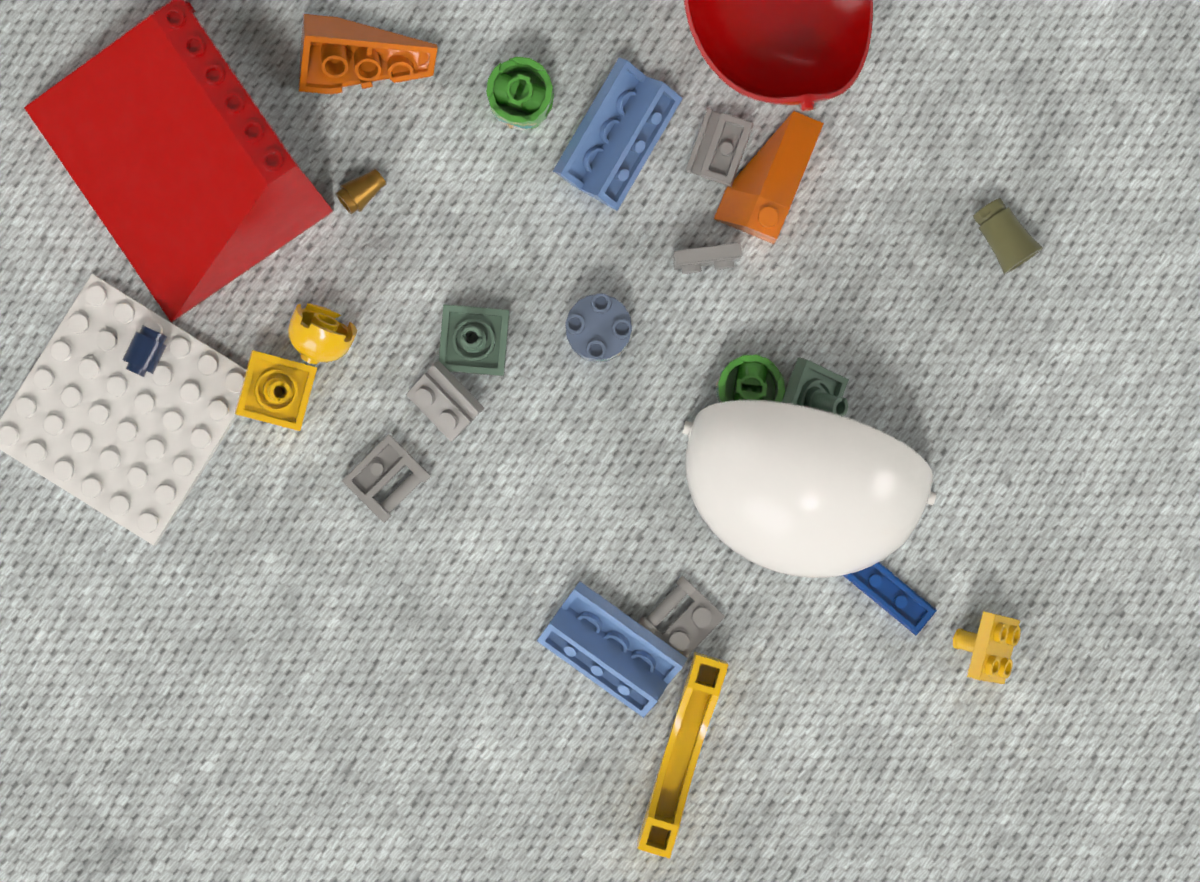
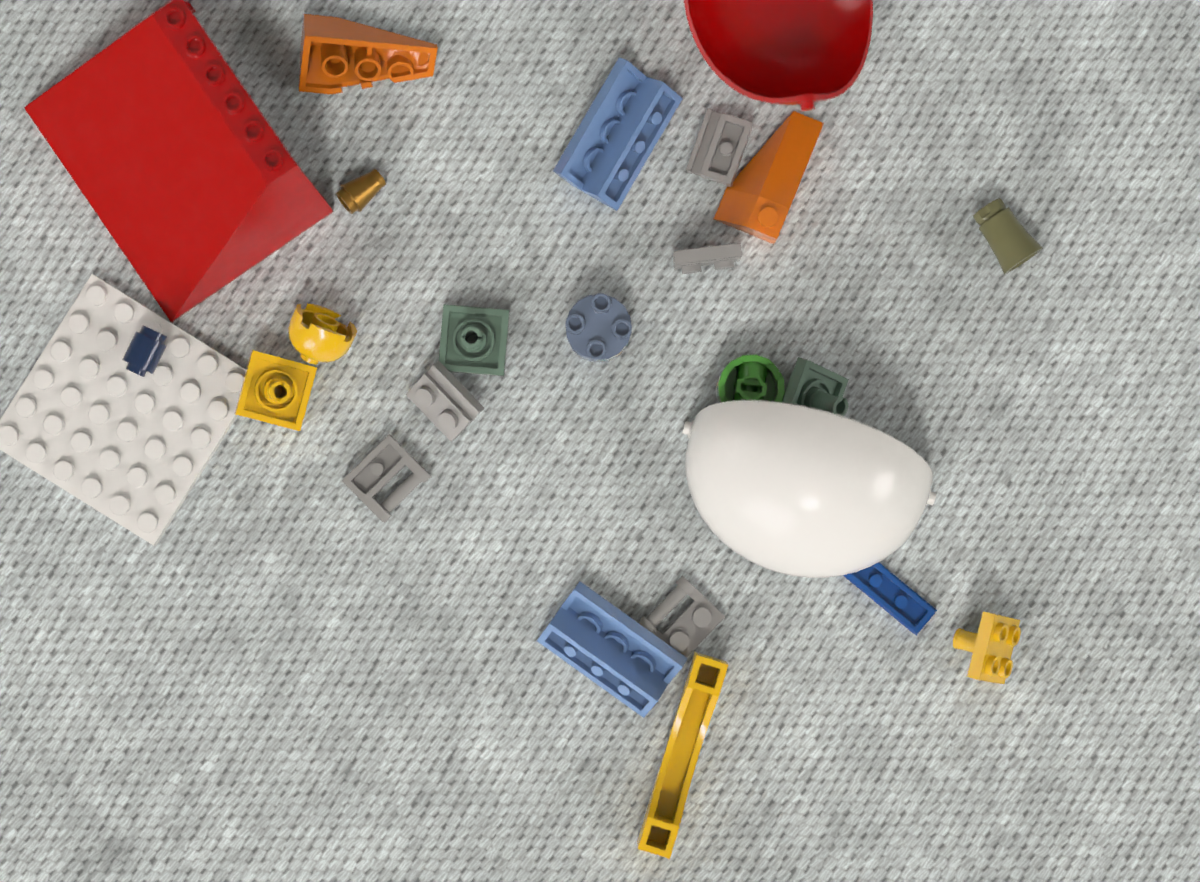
(520, 93): bright green brick -> none

